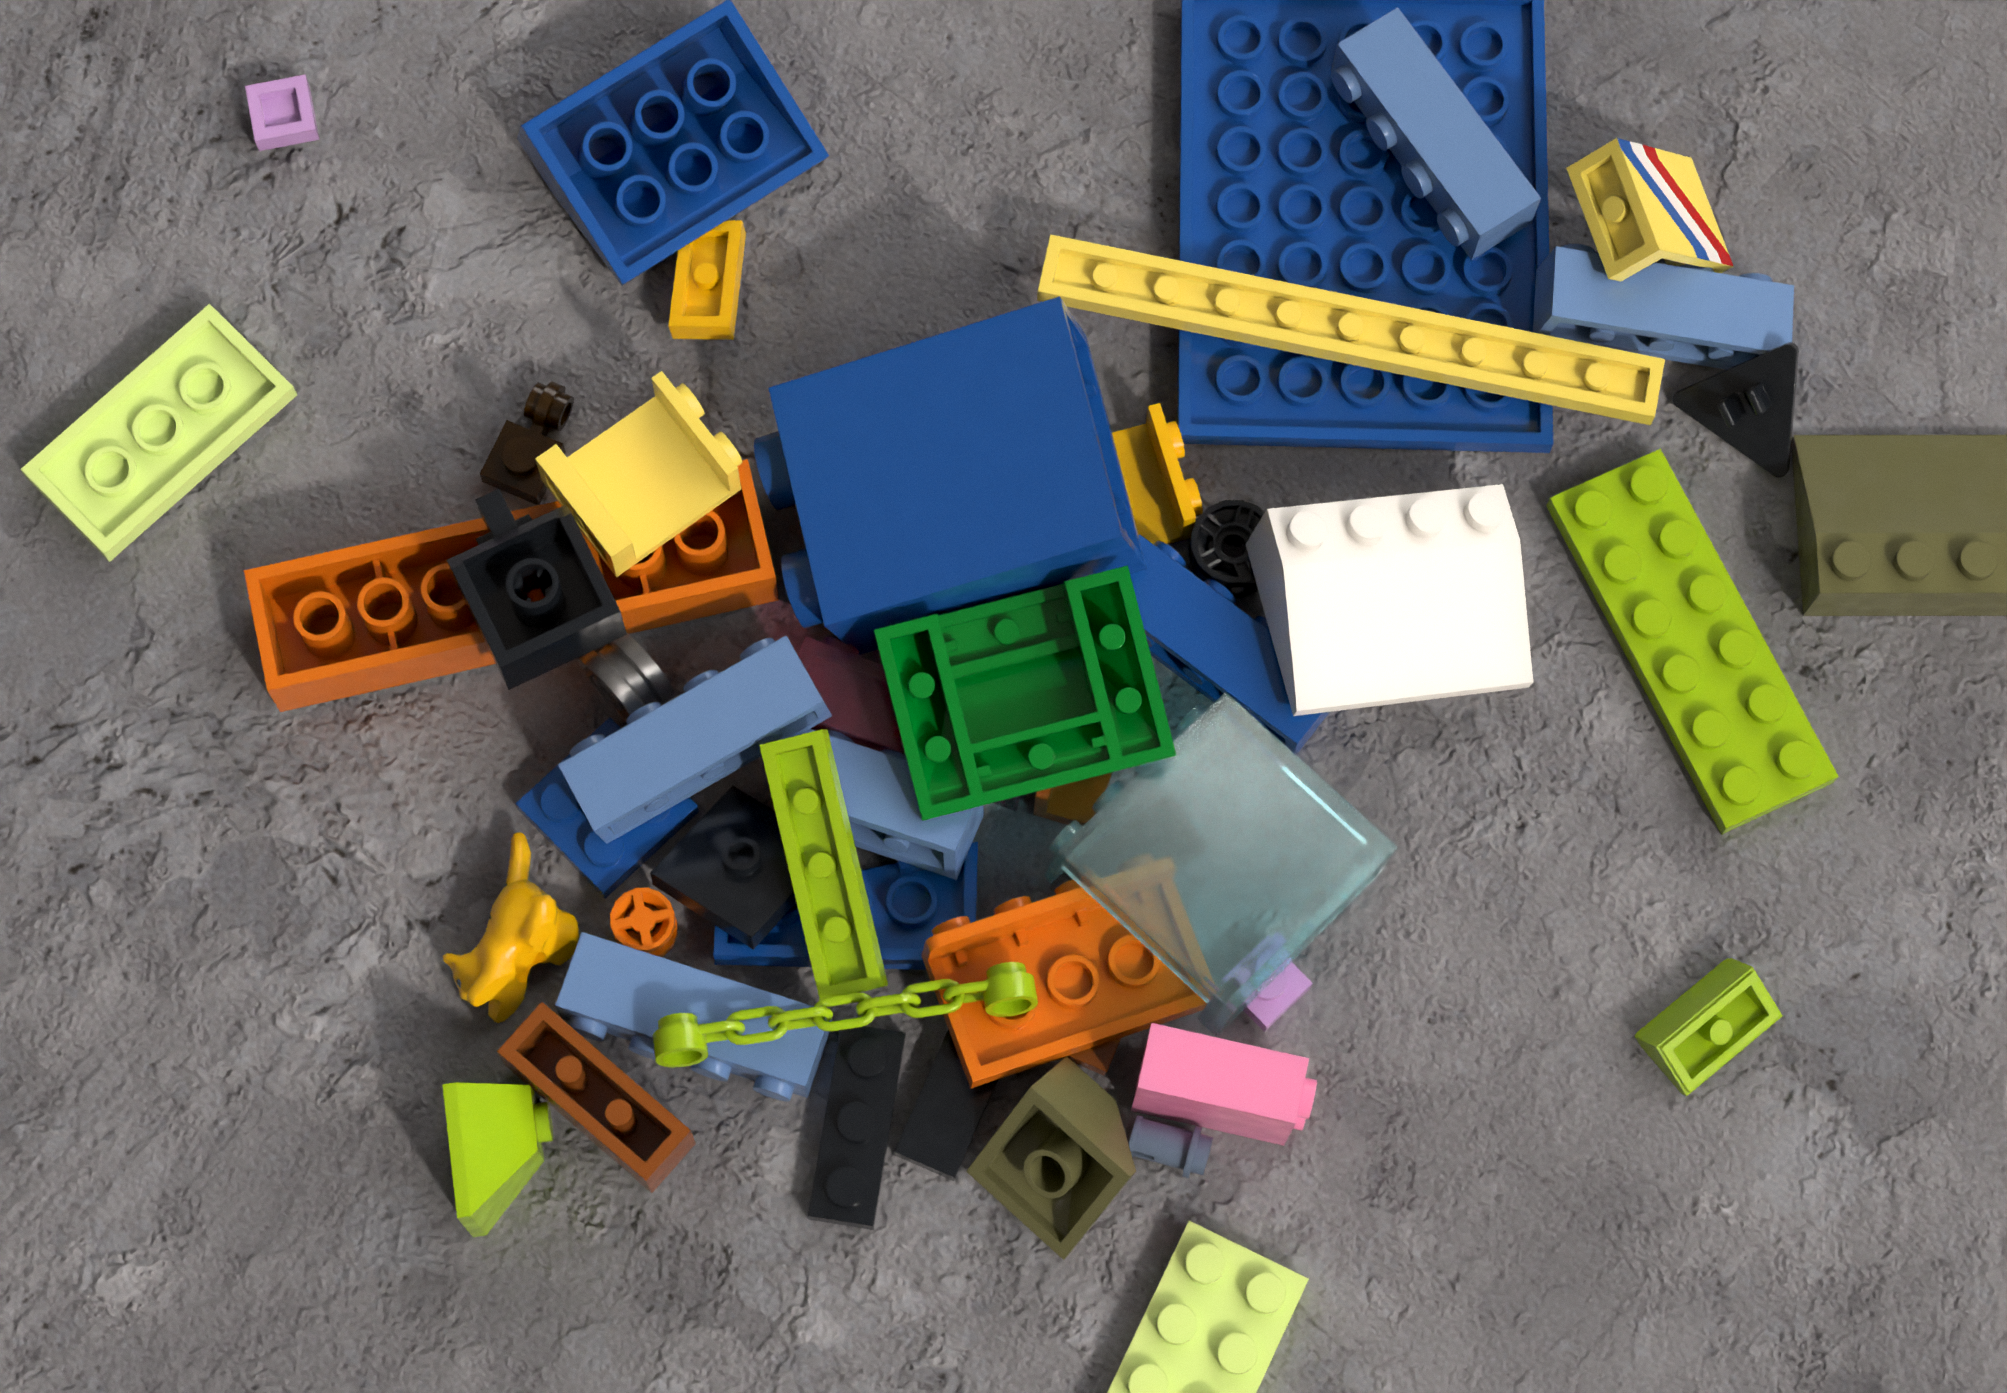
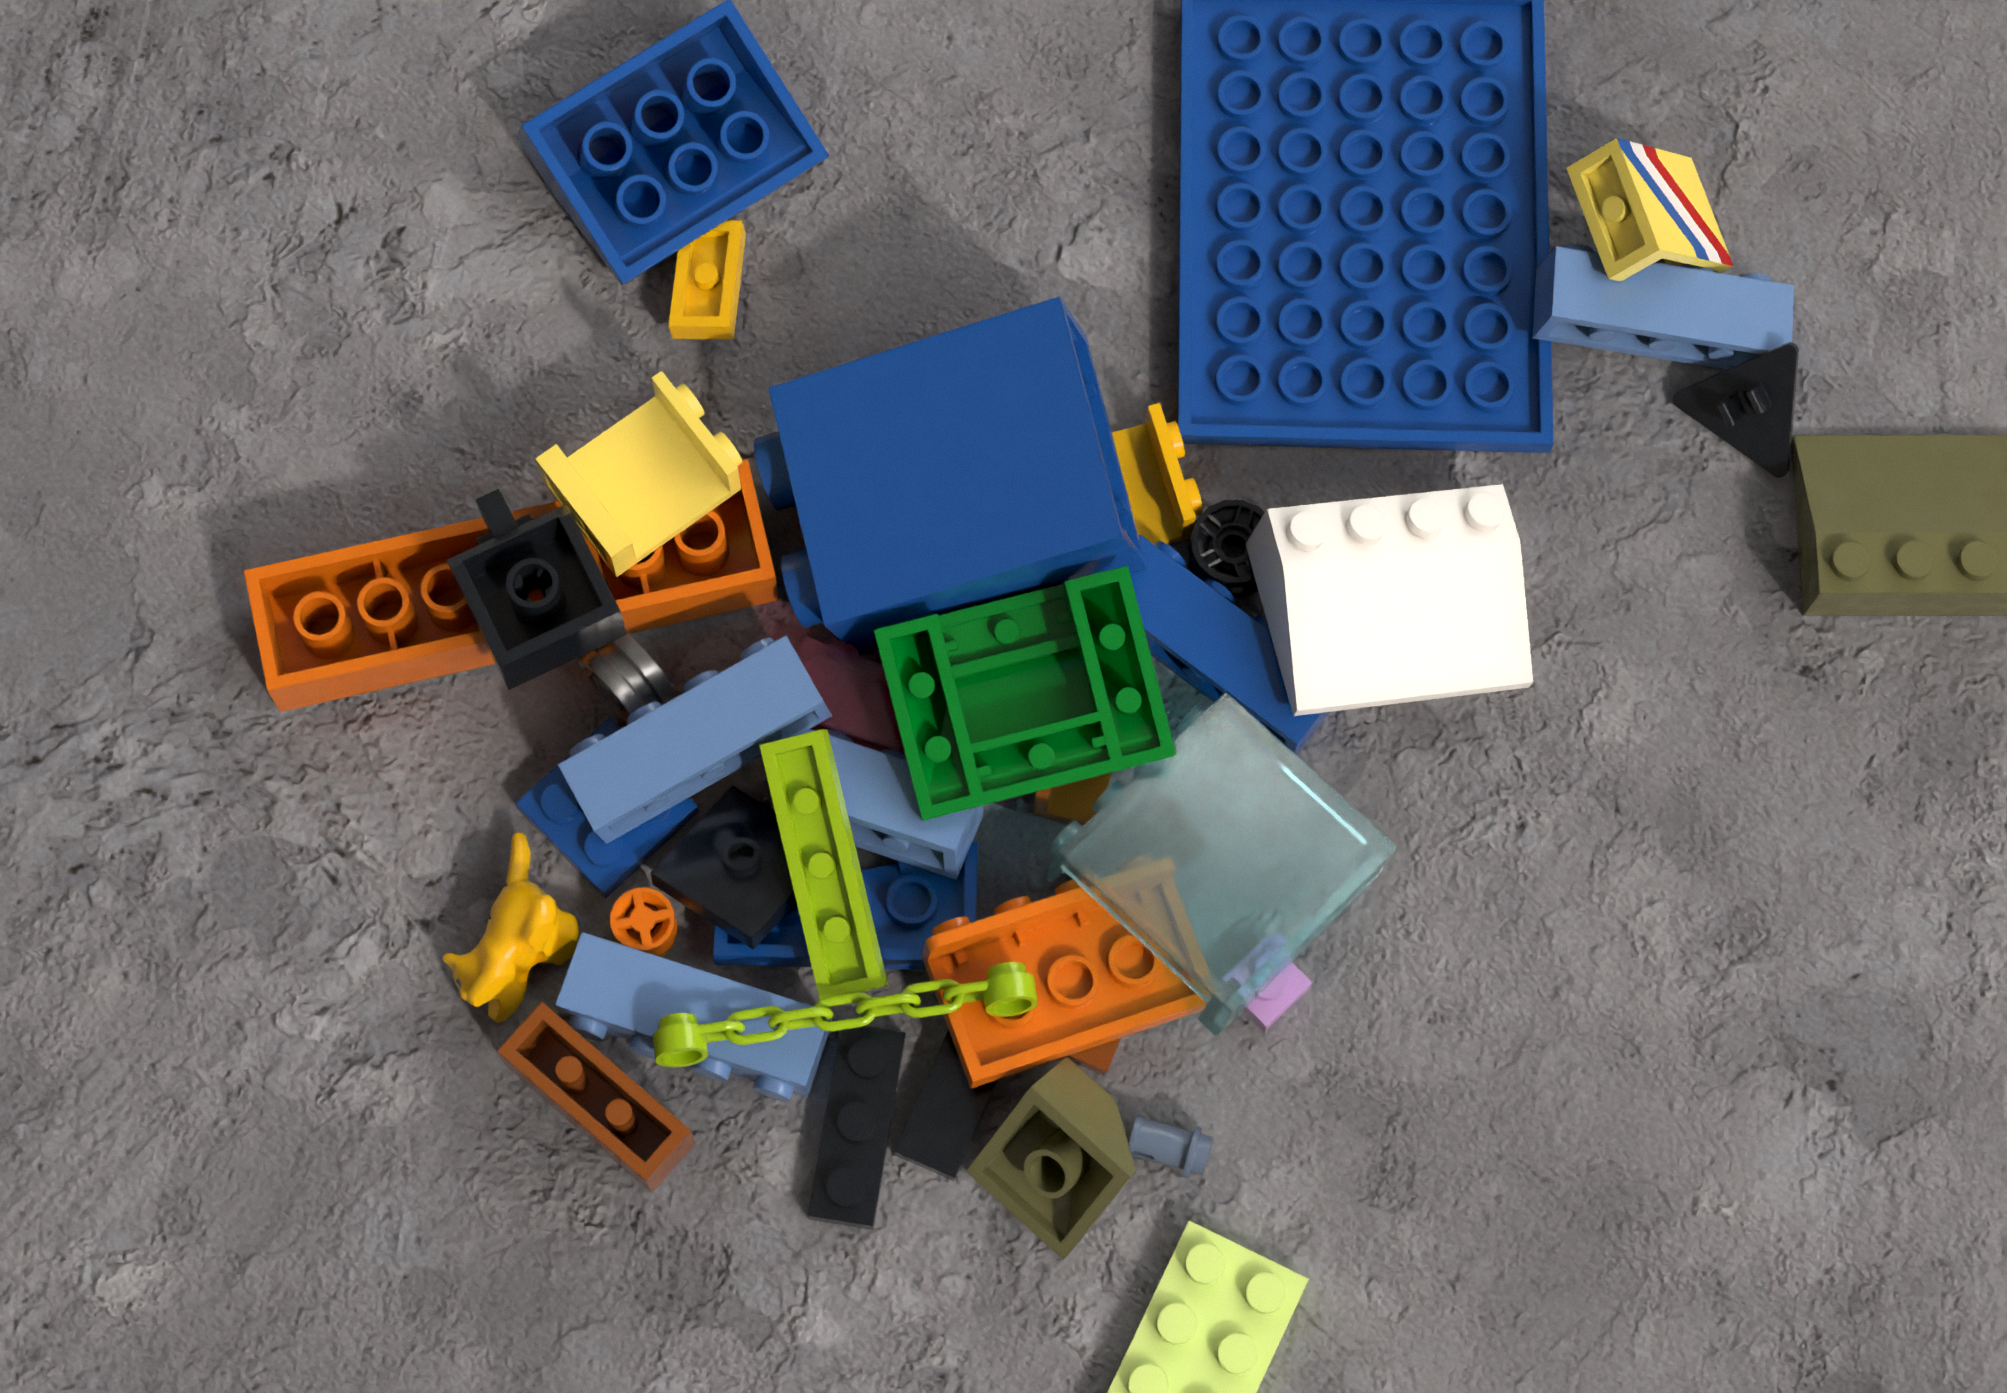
(159, 432): yellowish green plate -> none
(282, 112): lavender plate -> none
(493, 1147): lime slope -> none
(512, 459): dark brown plate -> none
(1223, 1085): bright pink brick -> none
(1352, 330): light yellow plate -> none
(1433, 134): medium blue brick -> none
(1691, 641): lime plate -> none
(1709, 1024): lime slope -> none

